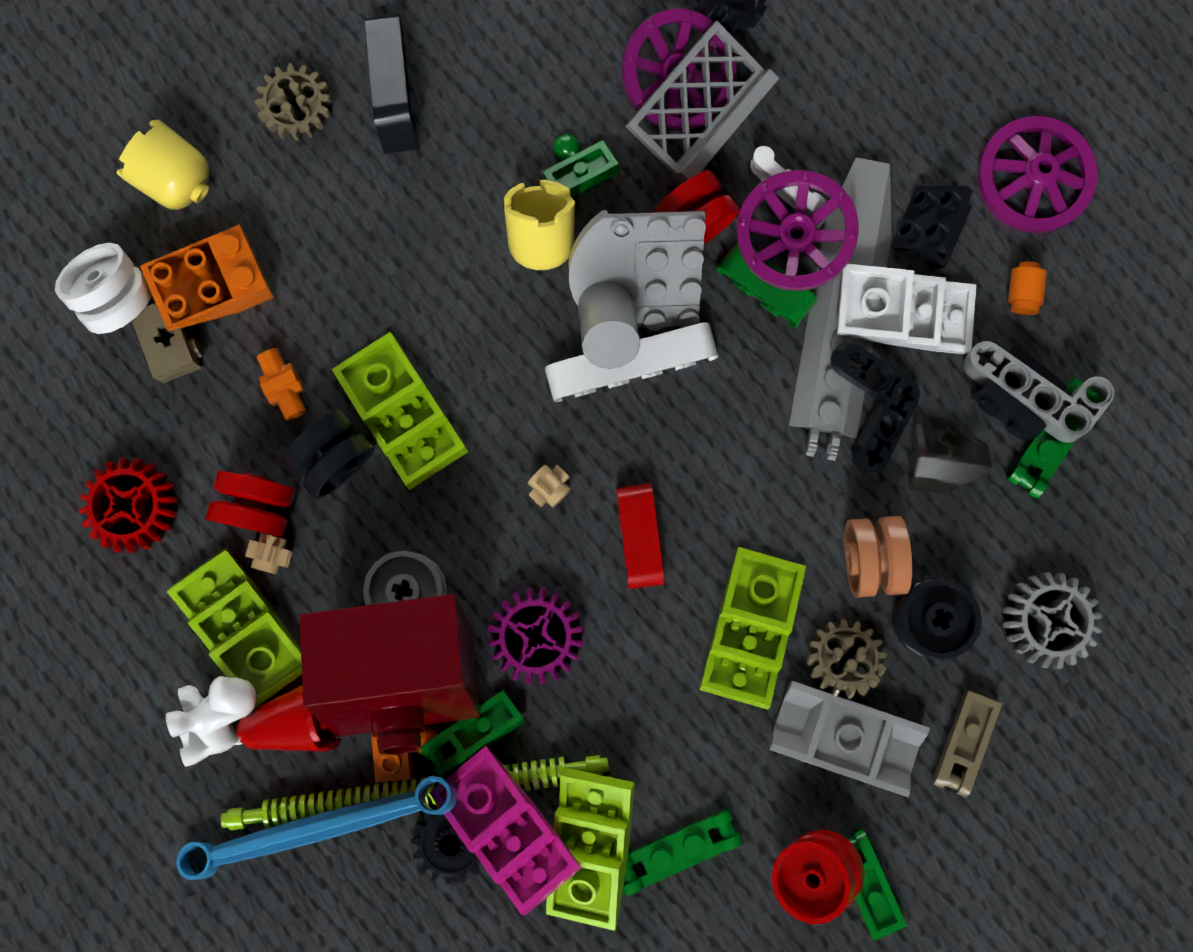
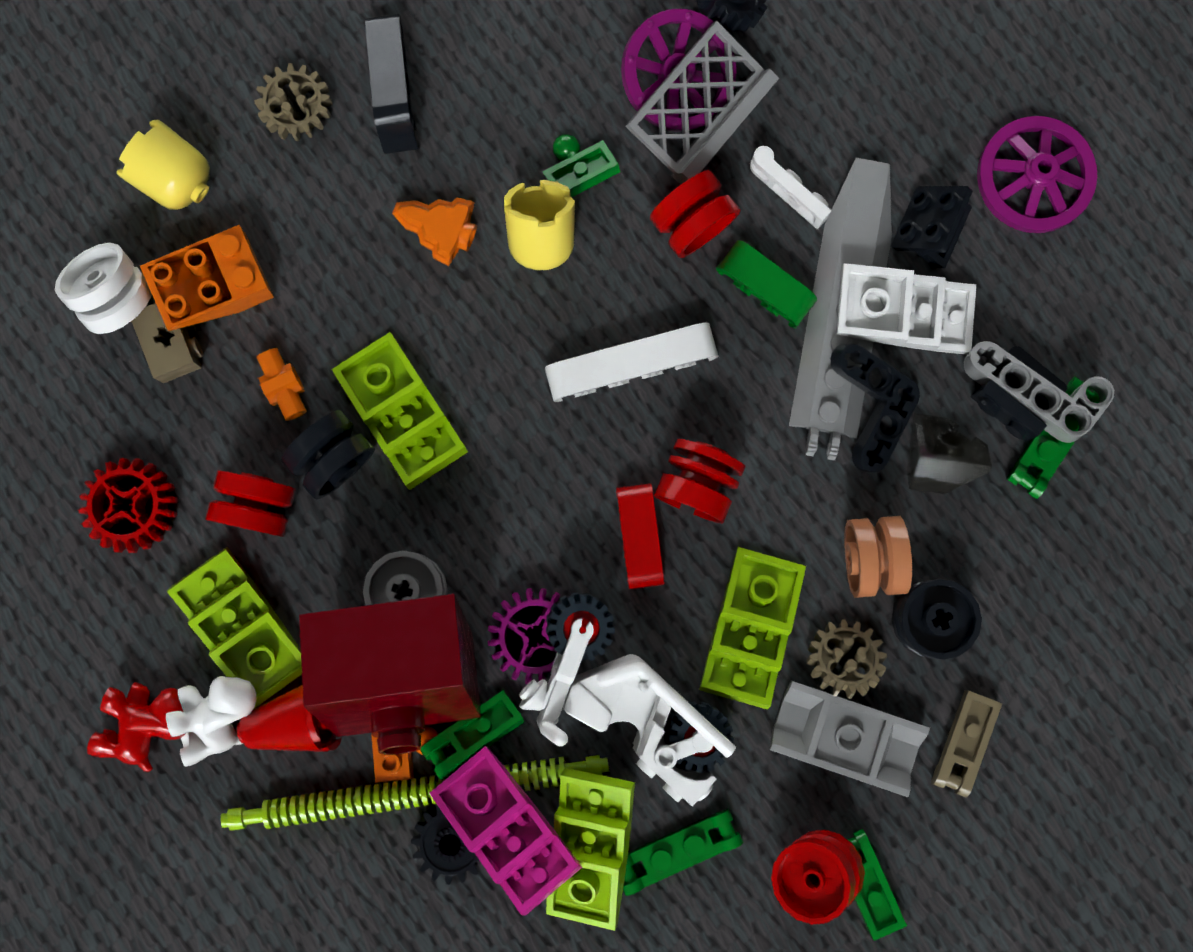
(136, 724): none -> red animal
(268, 553): tan gear -> none
(314, 828): dark azure piece -> none
(440, 225): none -> orange rock
(549, 485): tan gear -> none
(628, 693): none -> white piece
(635, 275): light grey piece -> none
(700, 479): none -> red wheel
(797, 222): magenta wheel -> none
(1027, 288): orange brick -> none
(1044, 632): light grey gear -> none

